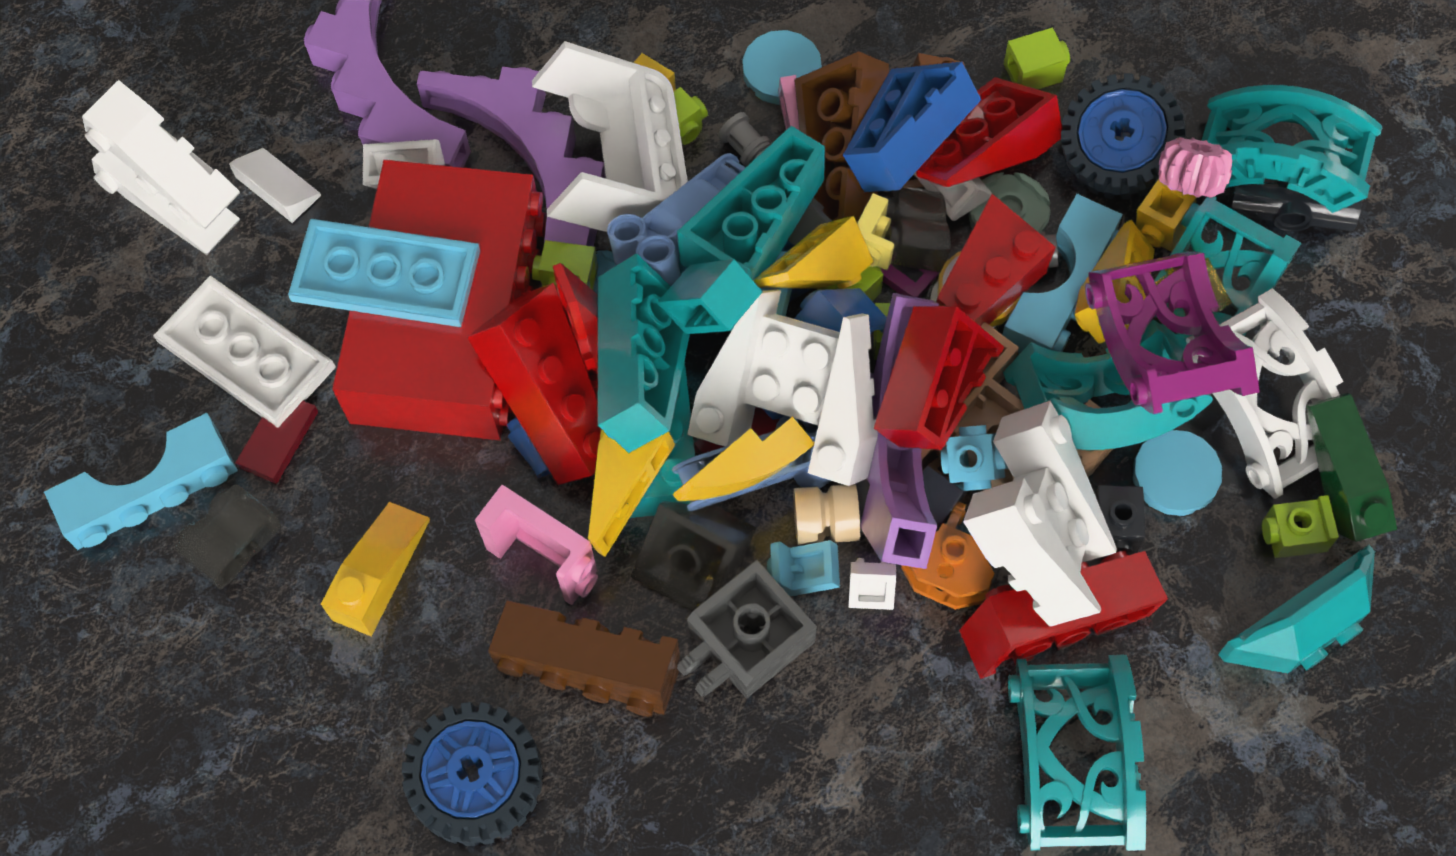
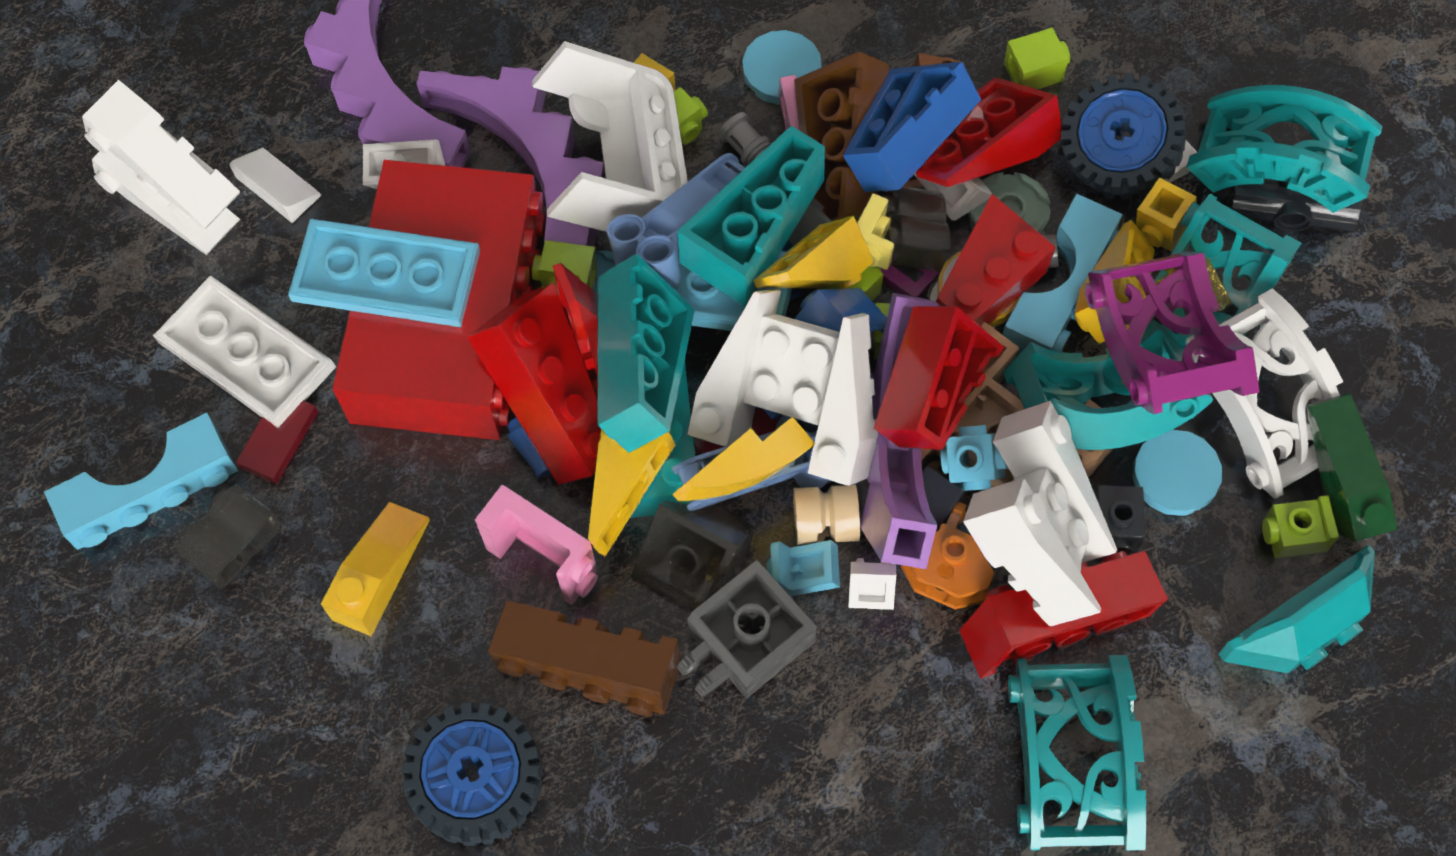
(710, 296): teal brick -> none
(1195, 167): bright pink gear -> none

